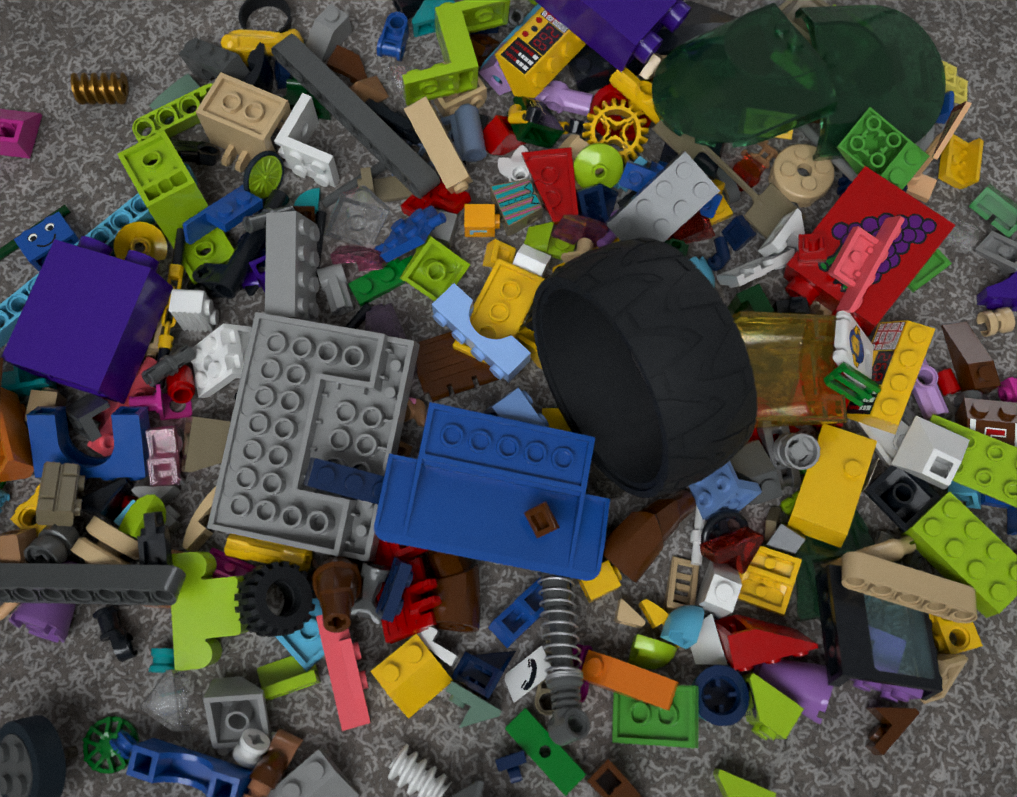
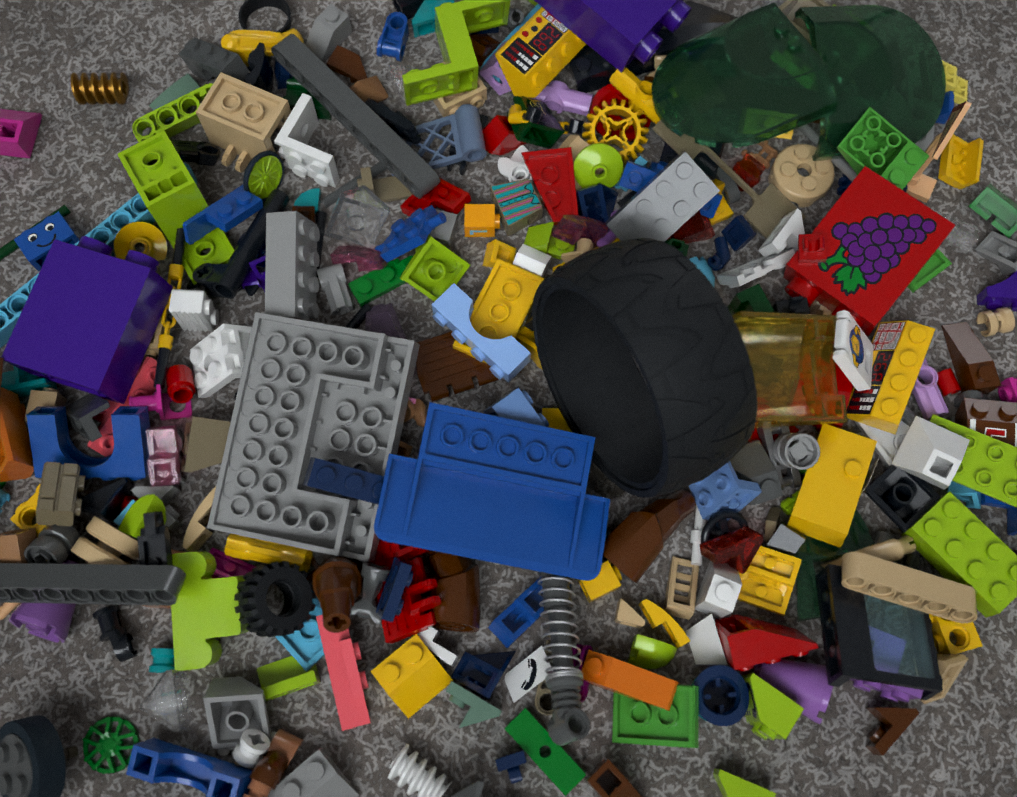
(123, 743): blue bush -> none
(168, 365): dark grey pin -> none
(258, 221): dark grey pin -> none
(439, 145): tan slope -> none
(541, 519): reddish brown slope -> none
(651, 66): tan tile -> none
(683, 625): medium azure brick -> none
(849, 394): green tile -> none
(860, 260): coral bracket -> none

